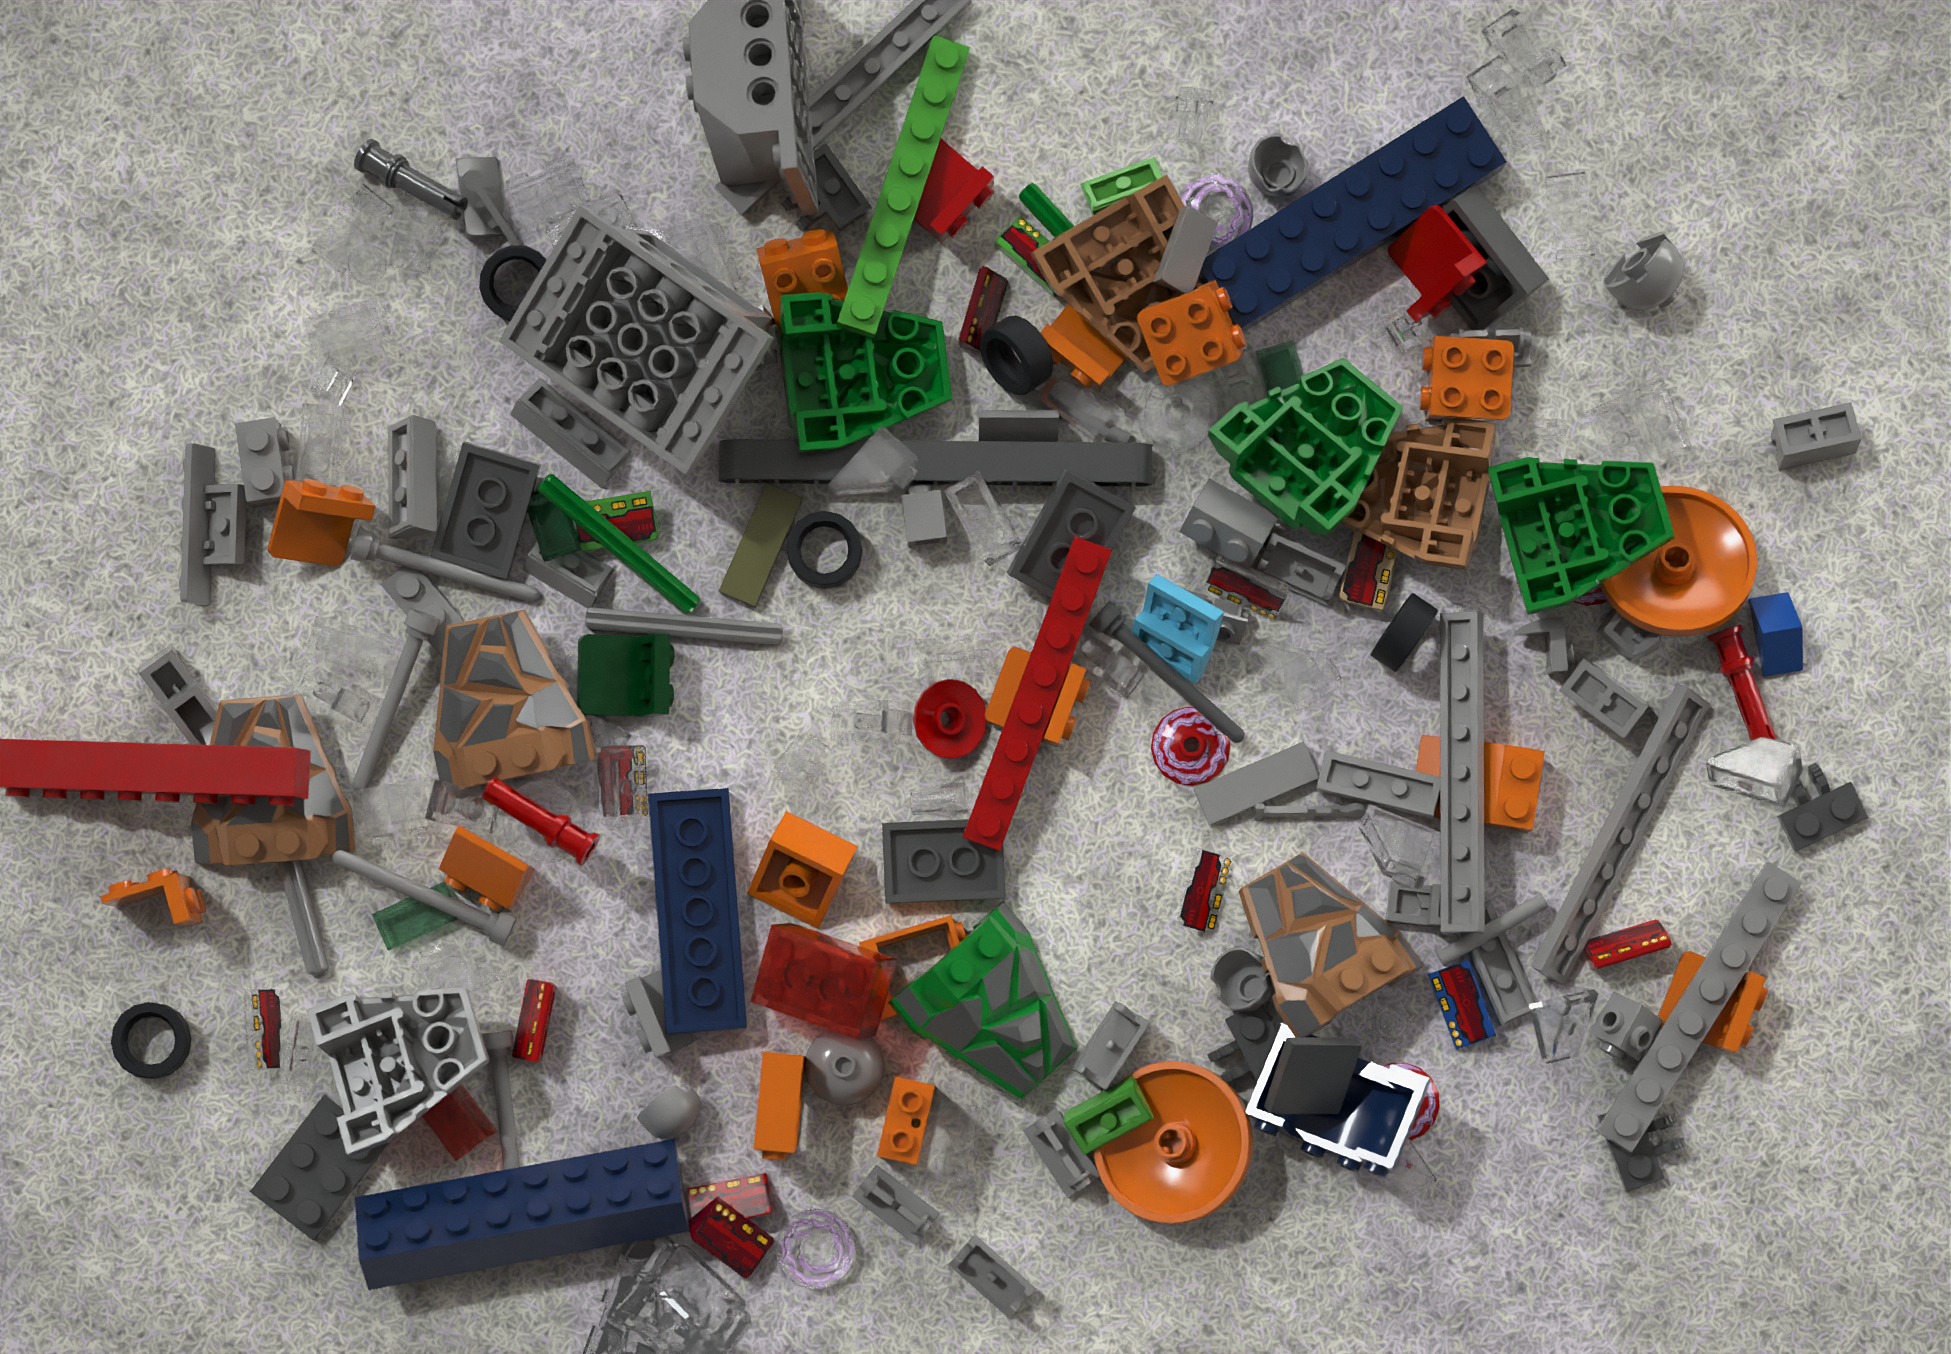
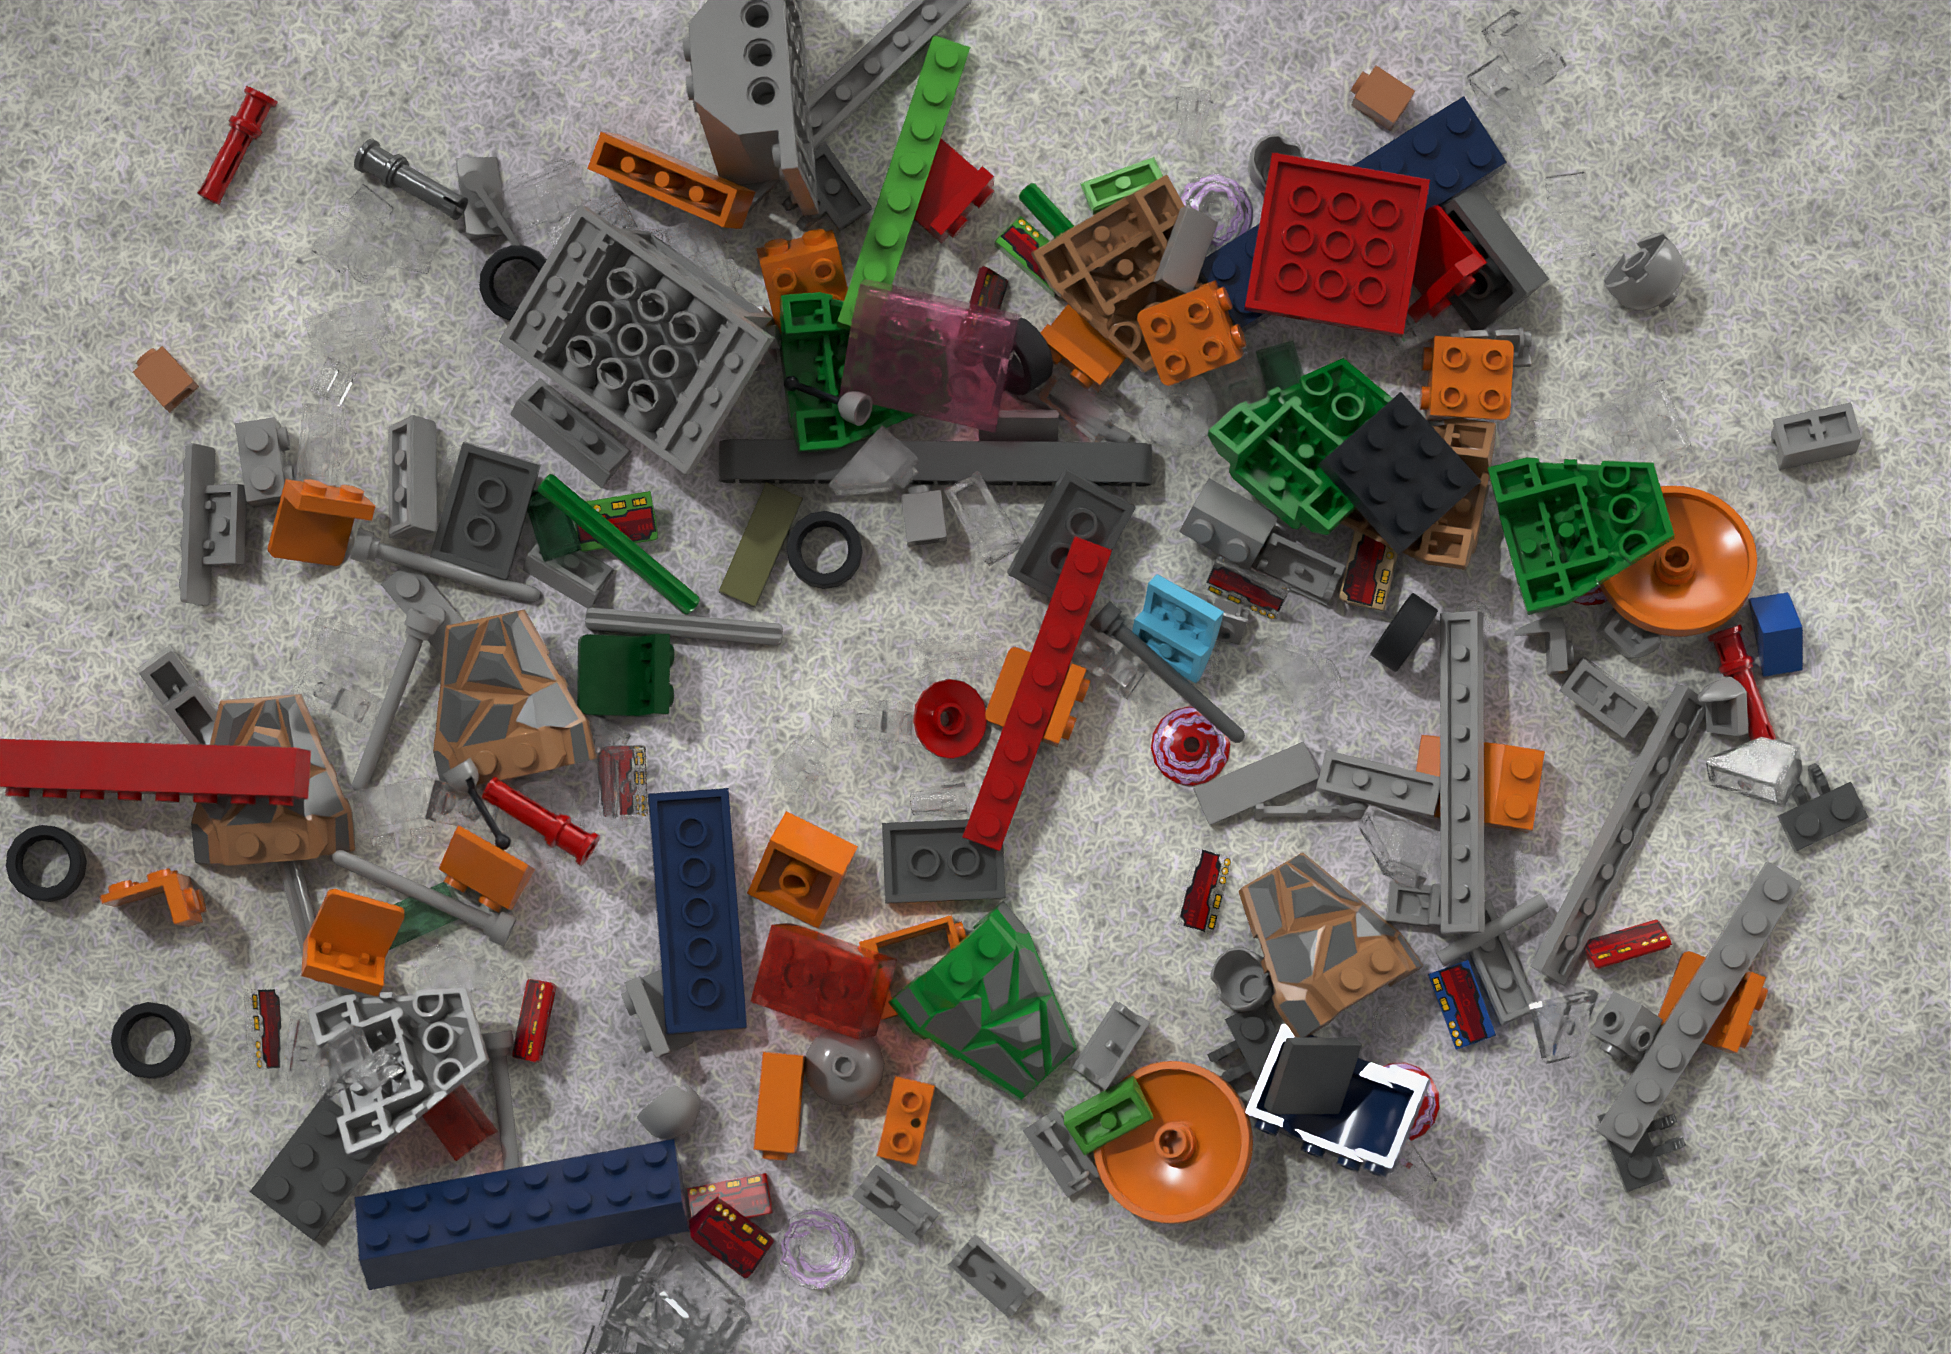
(16, 854): none -> black tyre
(164, 378): none -> nougat brick
(243, 130): none -> red pin
(333, 1062): none -> clear slope
(351, 941): none -> orange bracket
(376, 1070): none -> clear tile
(464, 779): none -> hinge
(671, 180): none -> orange brick
(853, 405): none -> light grey hinge
(930, 354): none -> clear pink slope
(1337, 245): none -> red plate
(1381, 97): none -> nougat brick
(1399, 473): none -> black plate
(1725, 707): none -> light grey plate

